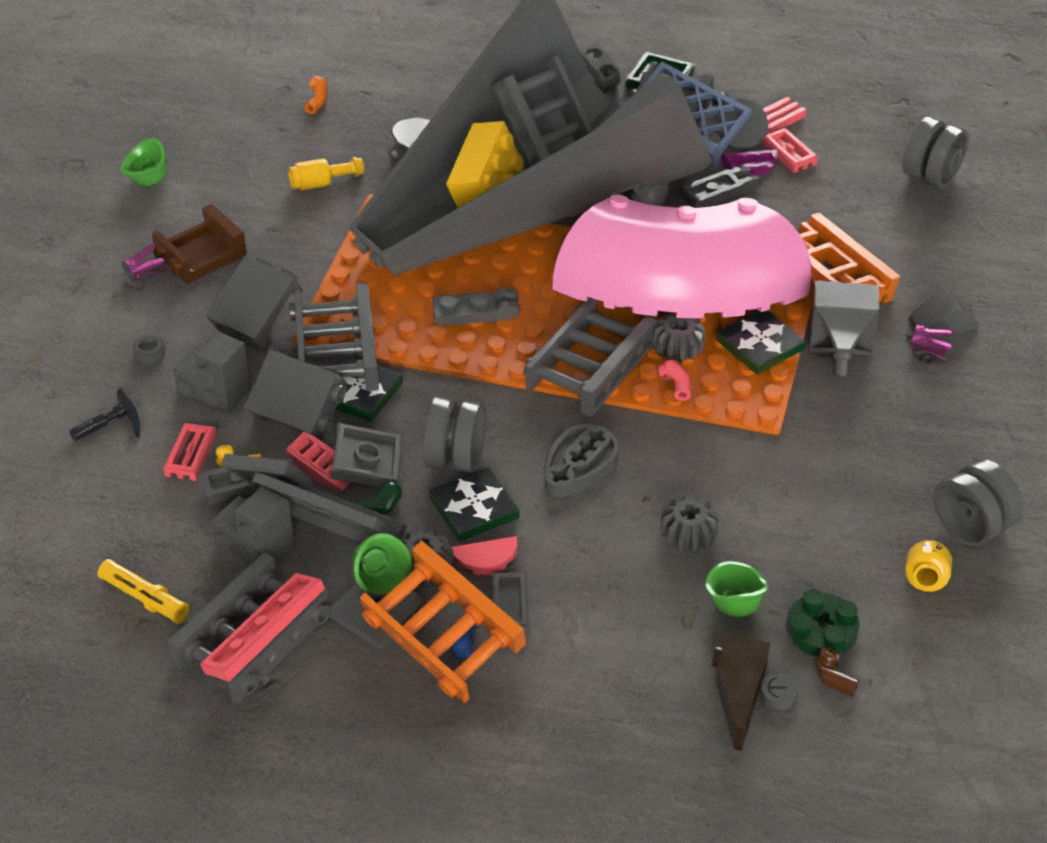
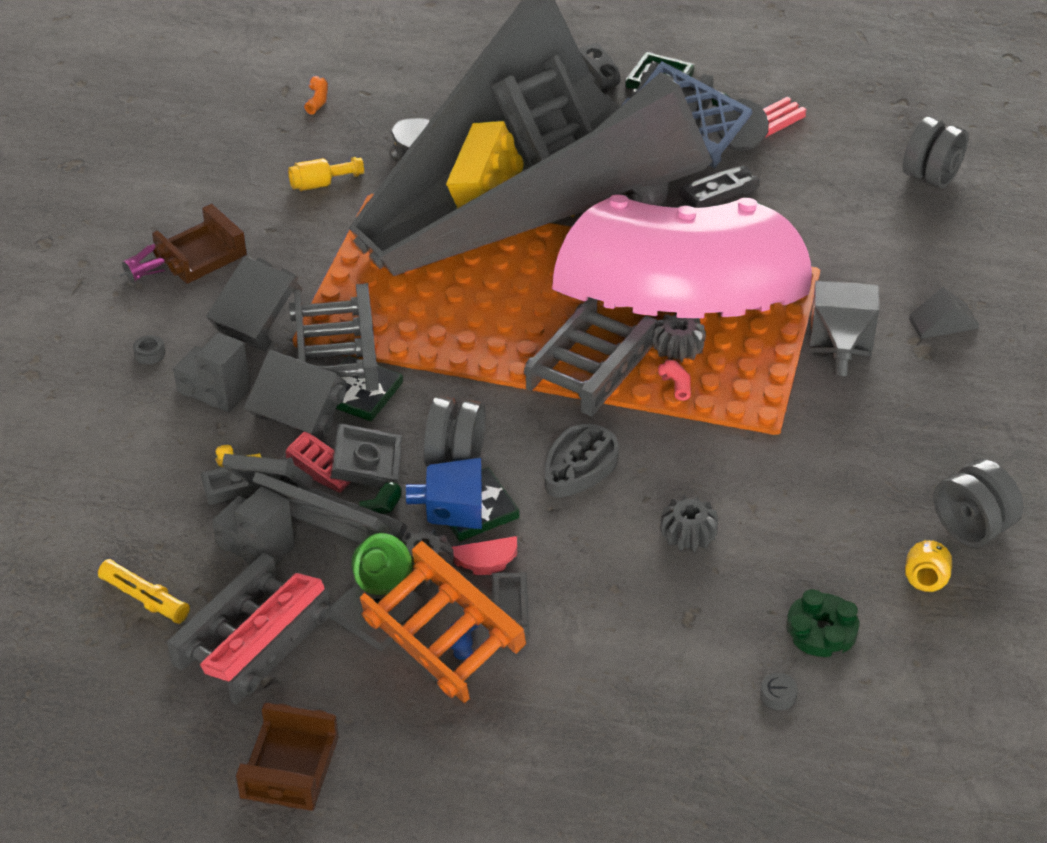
(102, 420): black piece -> none
(146, 163): bright green helmet -> none
(185, 469): coral tile -> none
(289, 757): none -> reddish brown panel
(451, 493): none -> blue torso
(476, 307): dark grey hinge -> none
(736, 588): bright green helmet -> none
(739, 679): dark brown slope -> none
(756, 161): magenta tile -> none
(760, 341): tile -> none
(786, 151): coral tile -> none
(831, 675): reddish brown arm -> none
(850, 260): orange fence -> none
(922, 341): flat silver piece -> none

